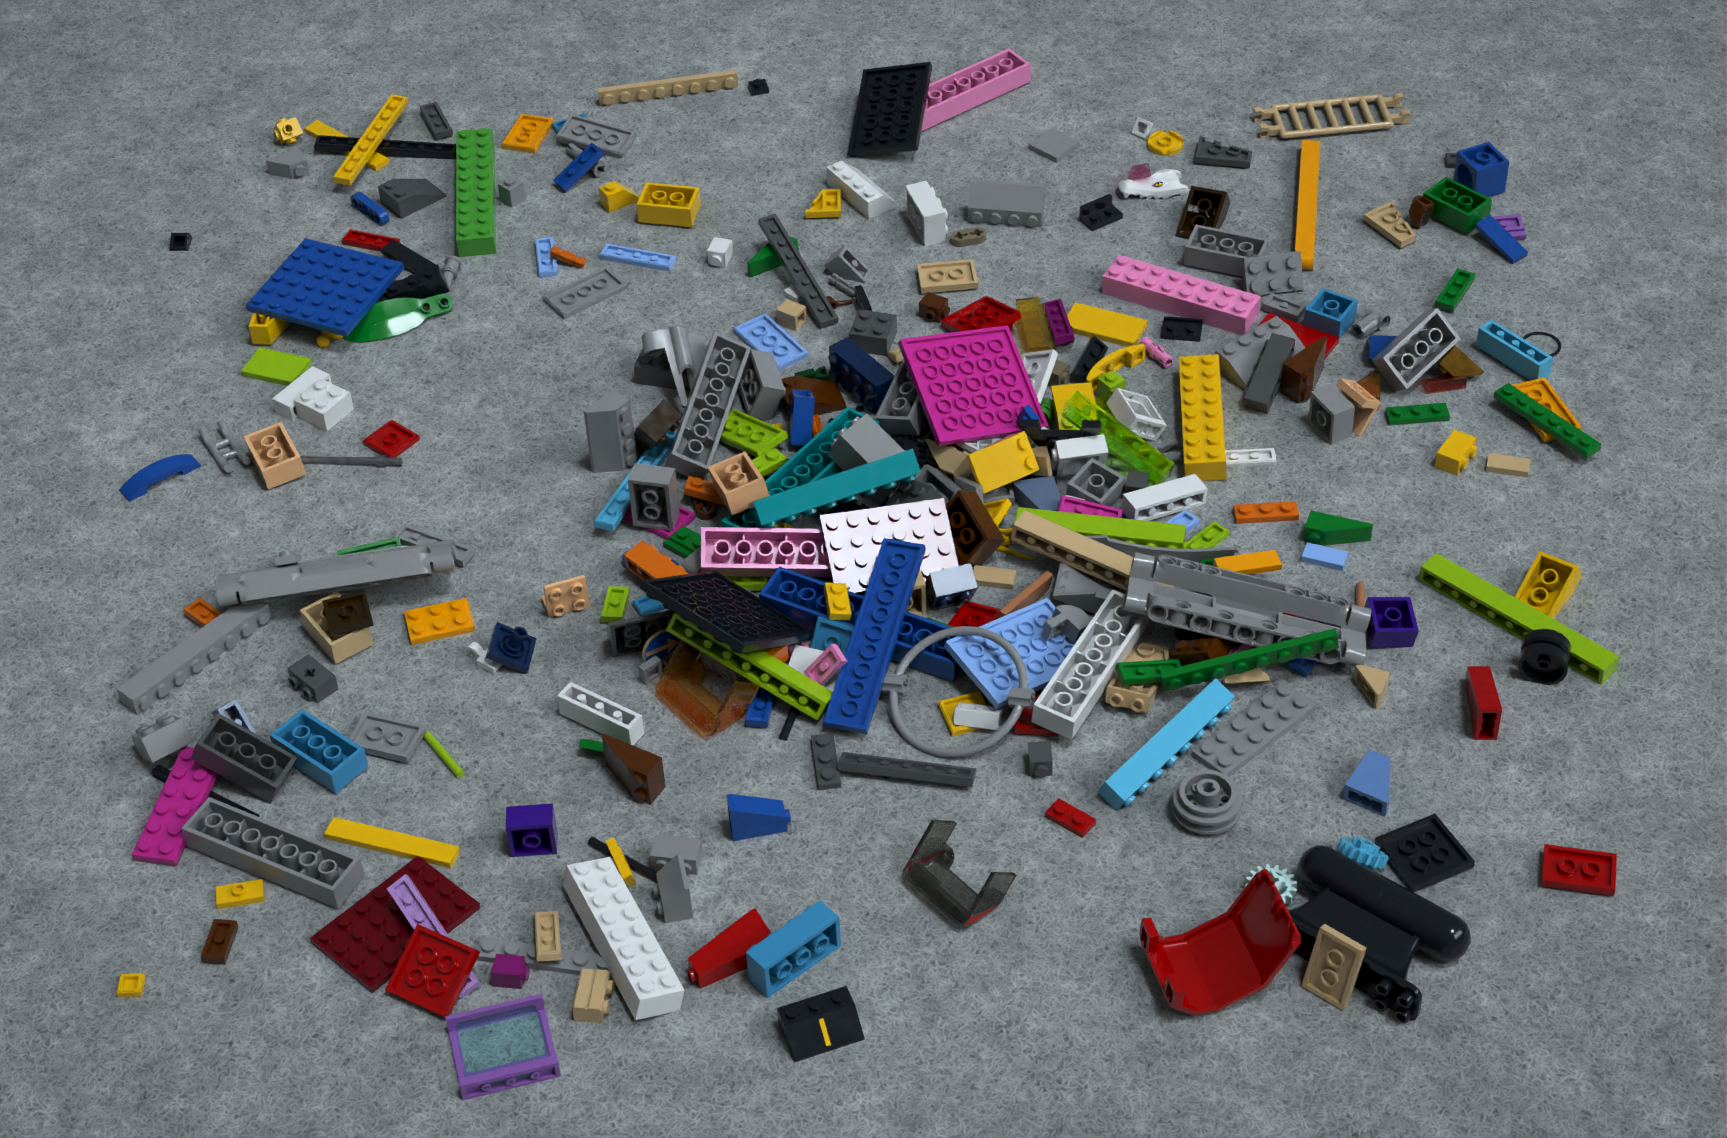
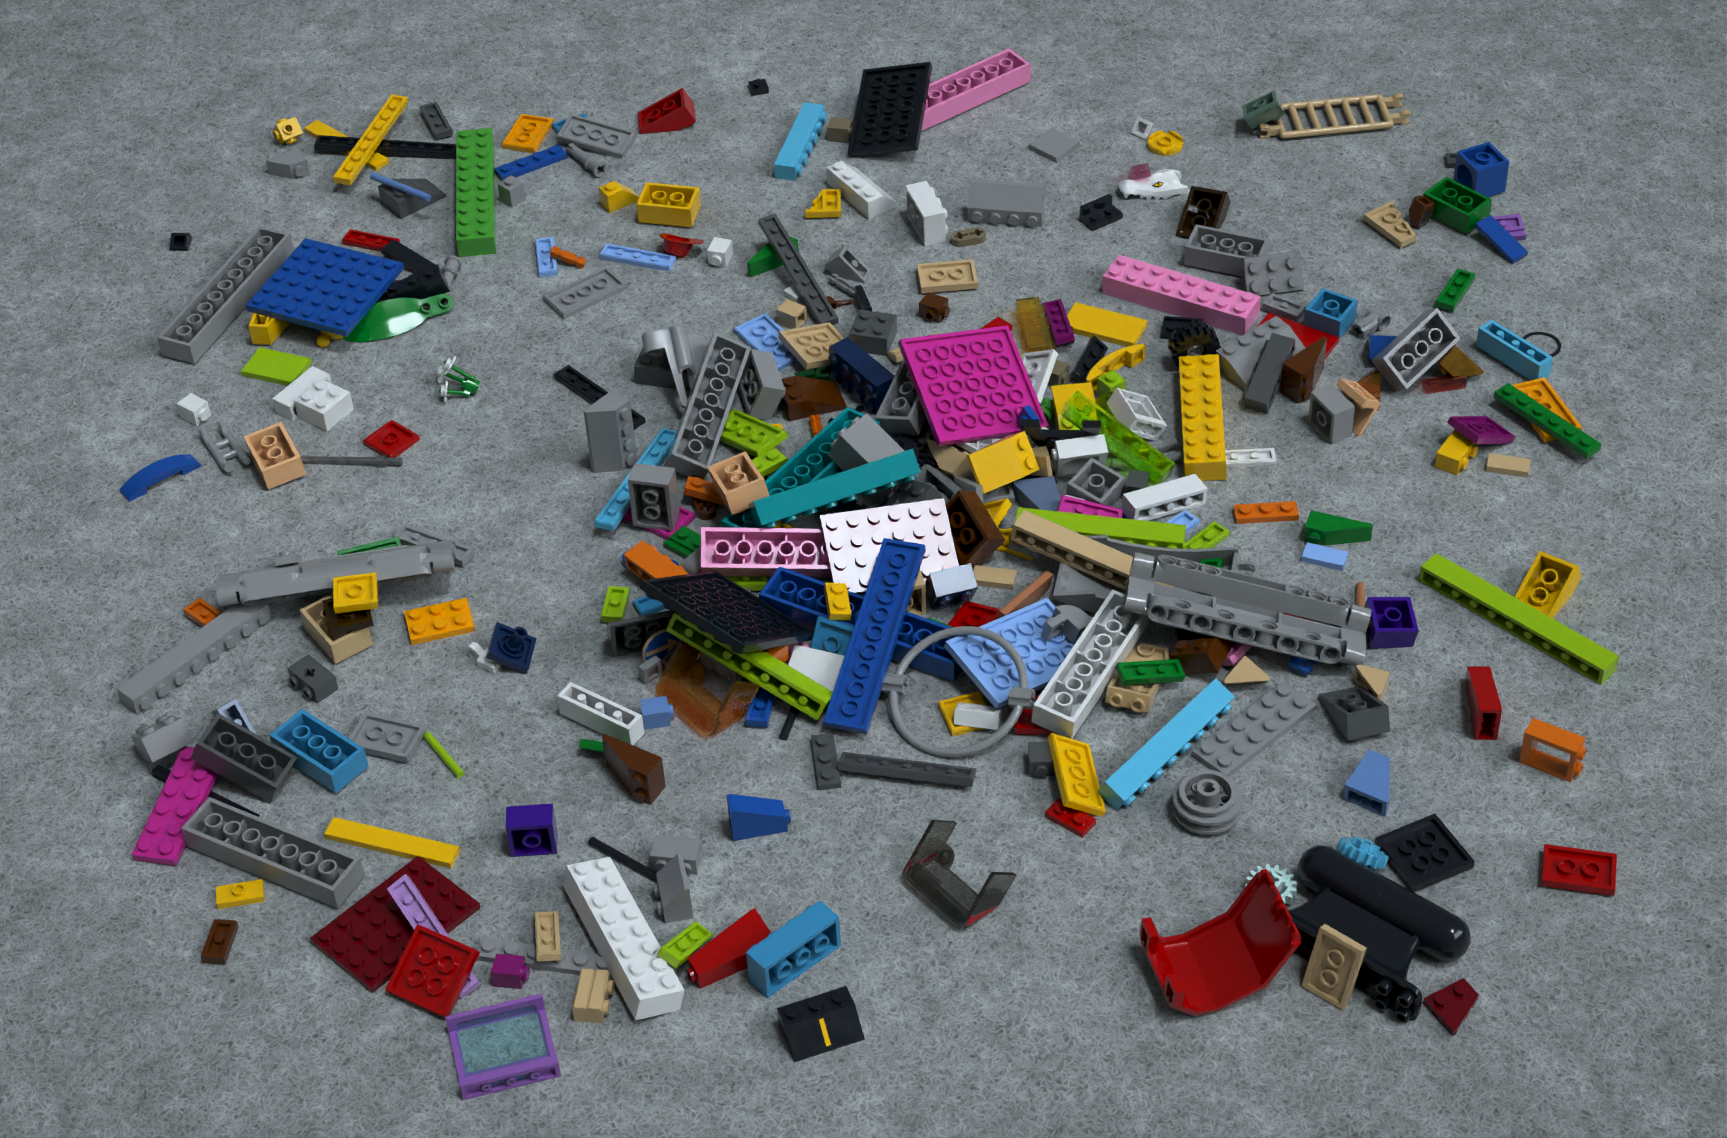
(131, 985): yellow tile -> none
(193, 409): none -> white brick
(225, 295): none -> light grey brick
(355, 592): none -> yellow plate
(369, 207): blue beam -> none
(399, 186): none -> medium blue bar
(469, 383): none -> green plant
(531, 162): none -> blue plate
(565, 596): light nougat bracket -> none
(579, 167): blue plate -> none
(588, 389): none -> black tile
(620, 862): yellow plate -> none
(656, 425): dark brown slope -> none
(656, 712): none -> medium blue brick
(667, 87): tan plate -> none
(668, 114): none -> red slope
(678, 245): none -> red piece
(685, 944): none -> lime tile
(800, 141): none -> medium azure brick
(801, 417): blue slope -> none
(811, 343): none -> tan plate
(826, 665): bright pink plate -> none
(839, 130): none -> dark tan brick
(981, 314): red plate -> none
(1076, 774): none -> yellow tile
(1157, 352): bright pink pin -> none
(1193, 335): none -> black bush
(1217, 154): dark grey wing -> none
(1249, 659): green plate -> none
(1251, 562): light orange tile -> none
(1263, 110): none -> sand green slope
(1307, 202): light orange beam -> none
(1356, 713): none -> dark grey slope
(1417, 414): green plate -> none
(1452, 1004): none -> dark red wing
(1481, 429): none -> magenta tile
(1544, 656): black wheel -> none
(1559, 739): none -> orange window

